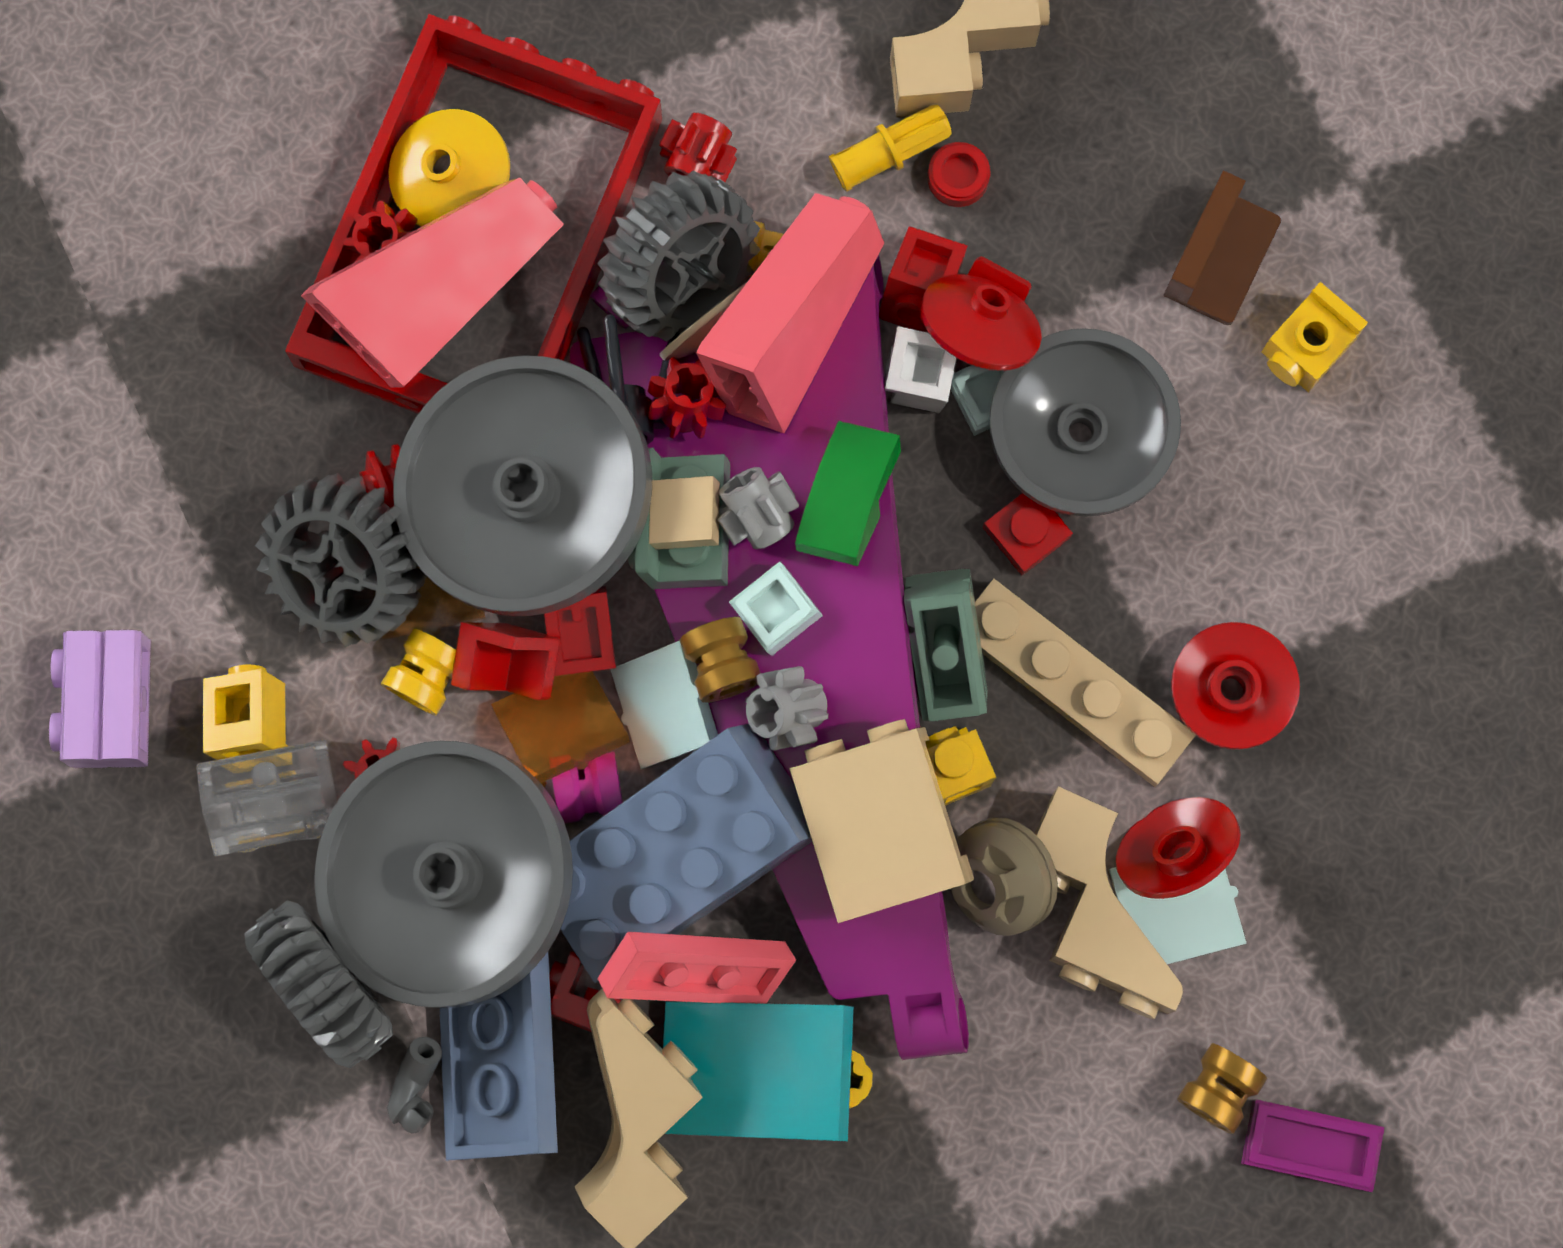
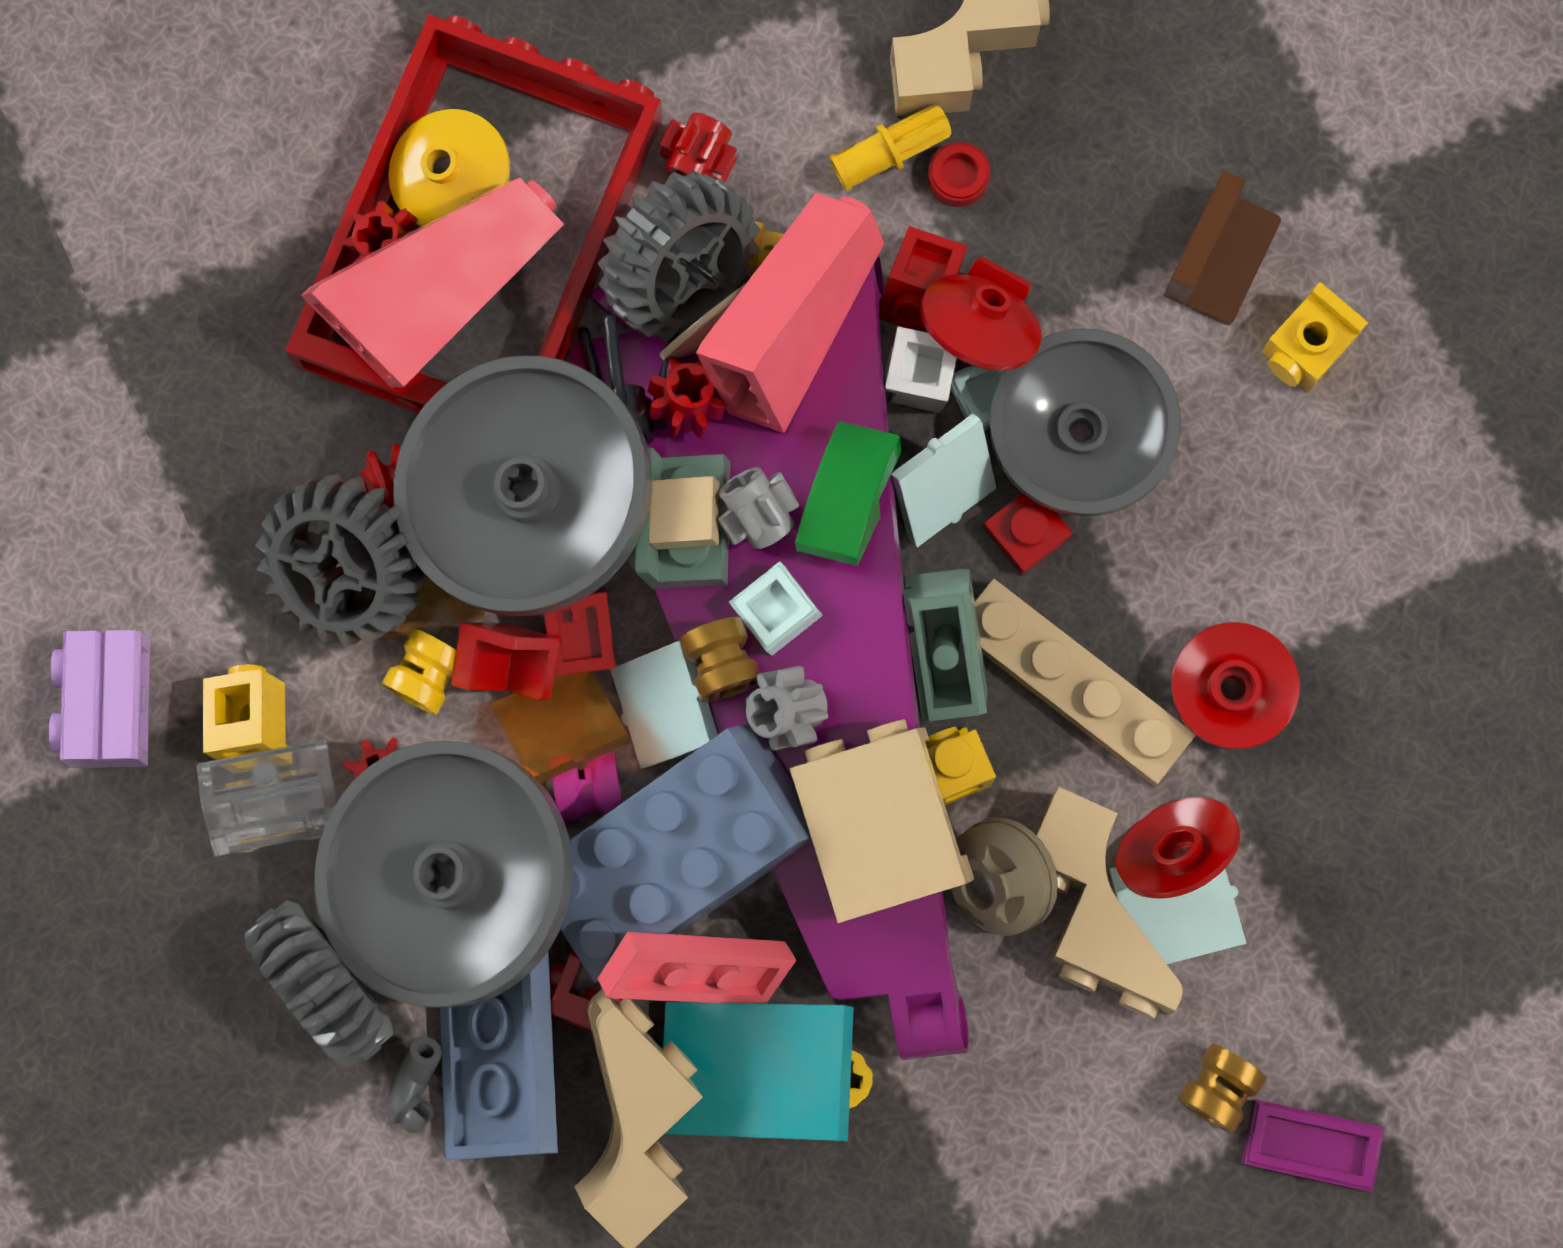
(944, 480): none -> light aqua piece

